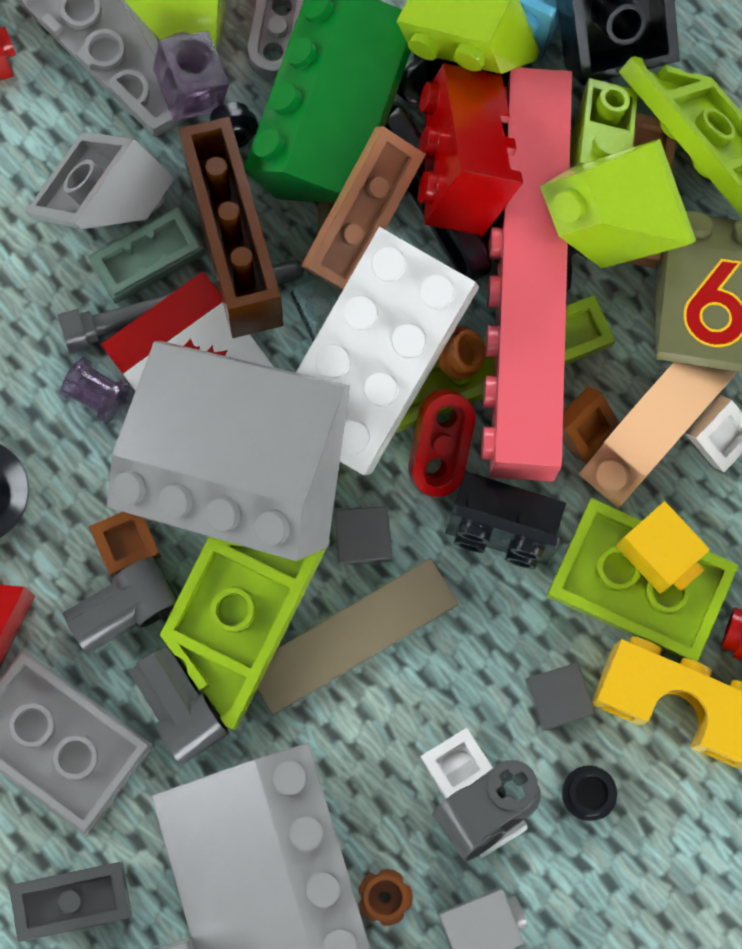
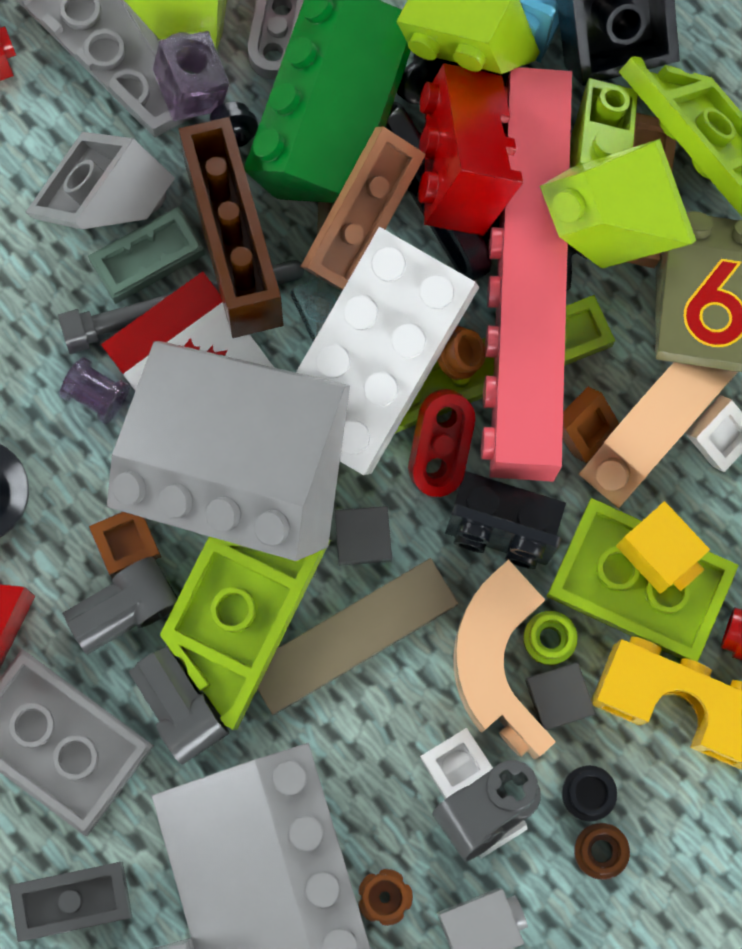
(478, 659): none -> light nougat arch
(564, 628): none -> lime plate
(619, 851): none -> reddish brown plate

